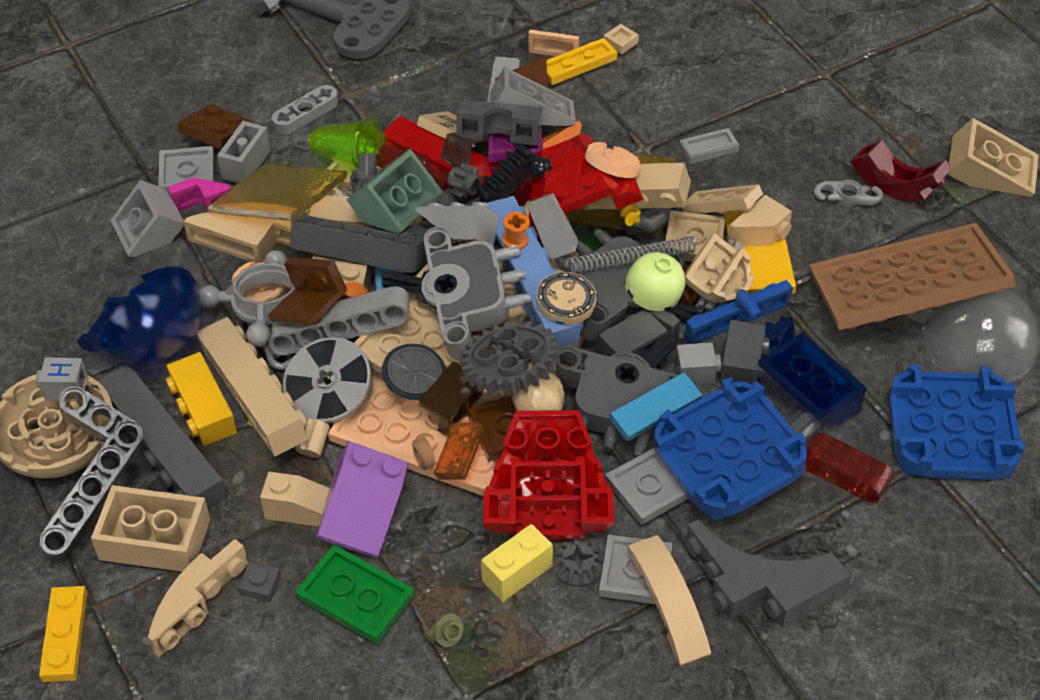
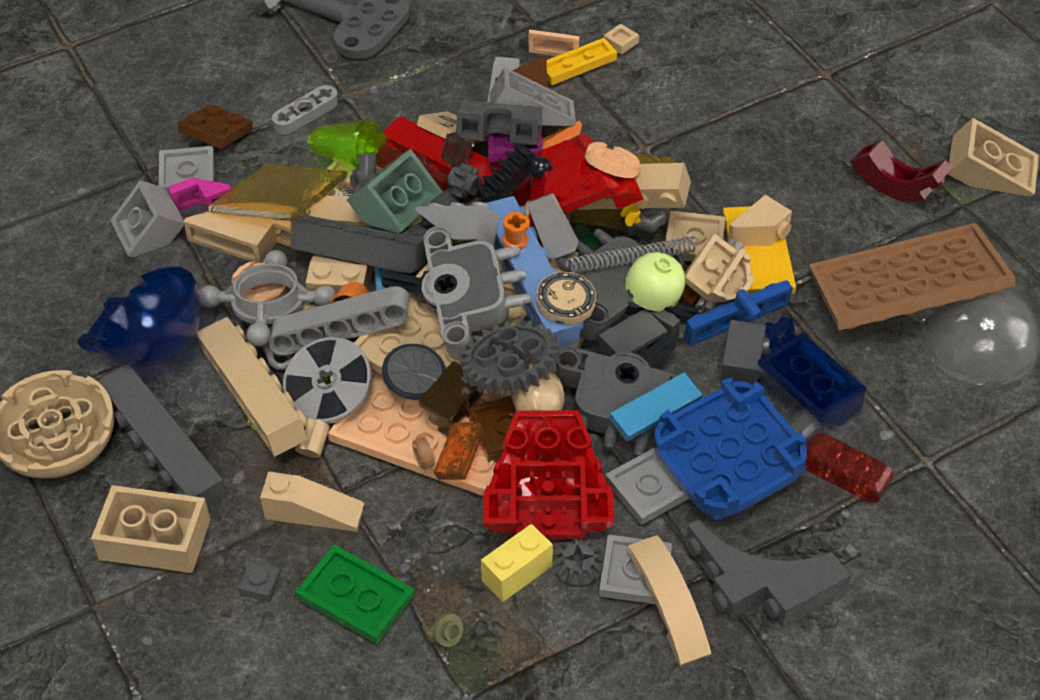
(60, 374): light grey brick -> none
(63, 634): yellow plate -> none
(95, 471): beam -> none
(185, 600): tan slope -> none
(200, 399): yellow brick -> none
(244, 152): light grey brick -> none
(316, 289): reddish brown bracket -> none
(361, 499): medium lavender slope -> none
(698, 362): light grey brick -> none
(709, 146): light grey tile -> none
(723, 199): tan plate -> none
(837, 187): light grey piece -> none
(954, 424): blue plate -> none

